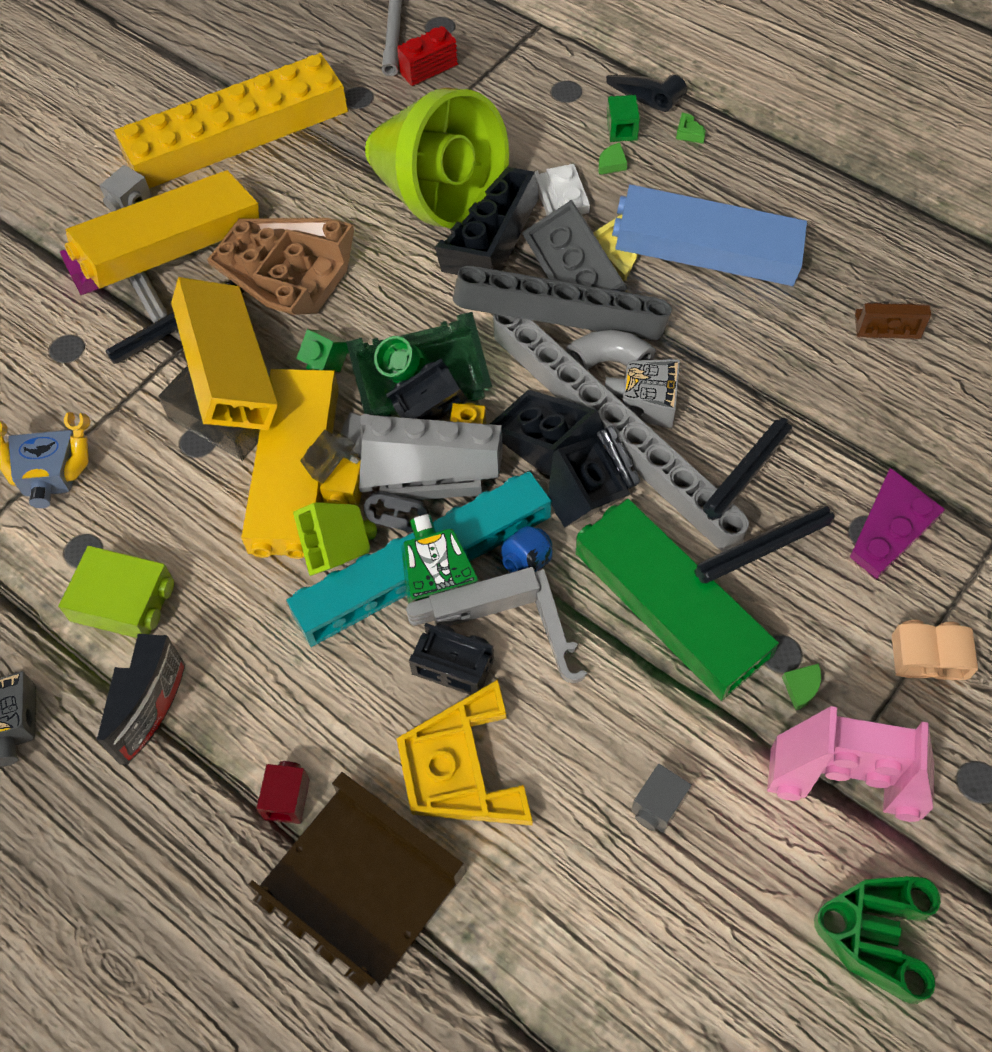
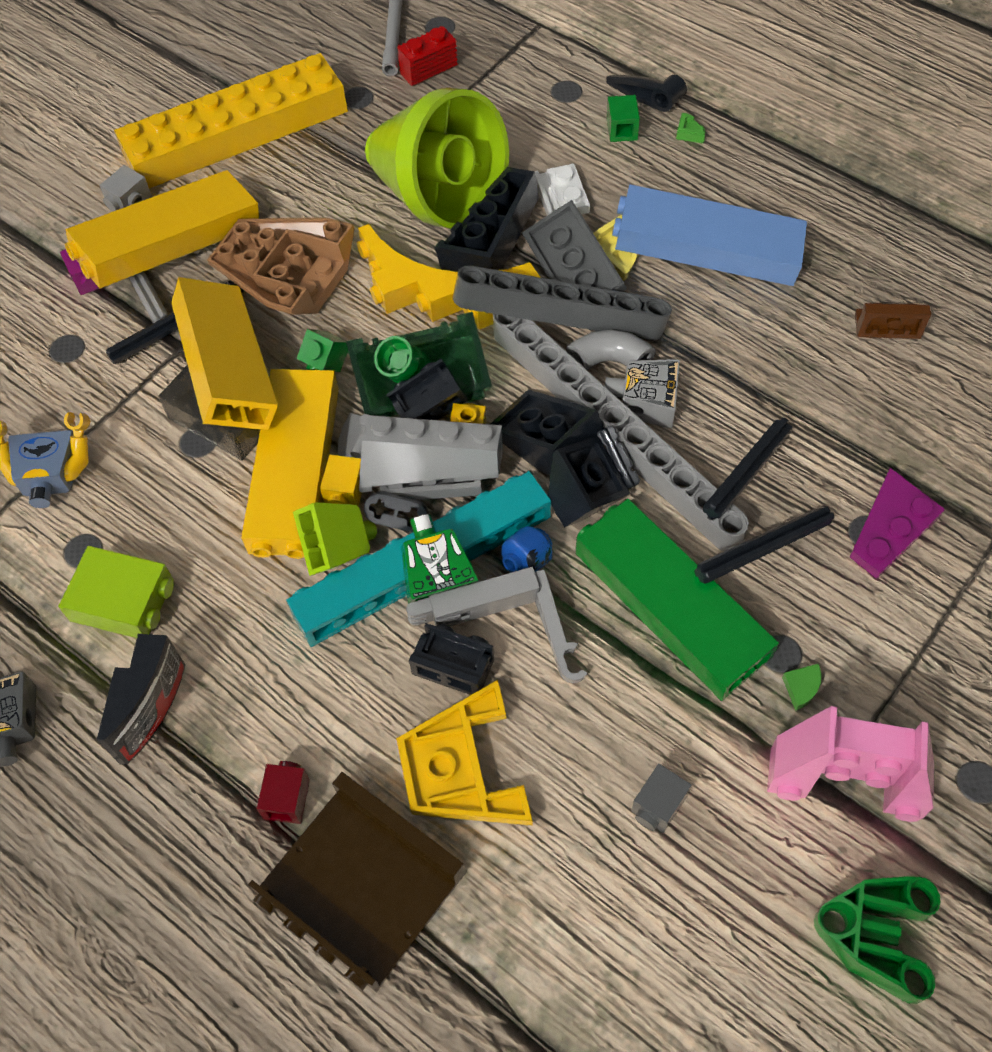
(327, 453): clear smoke bracket -> none
(404, 282): none -> yellow arch
(612, 160): bright green tile -> none
(933, 651): light nougat brick -> none

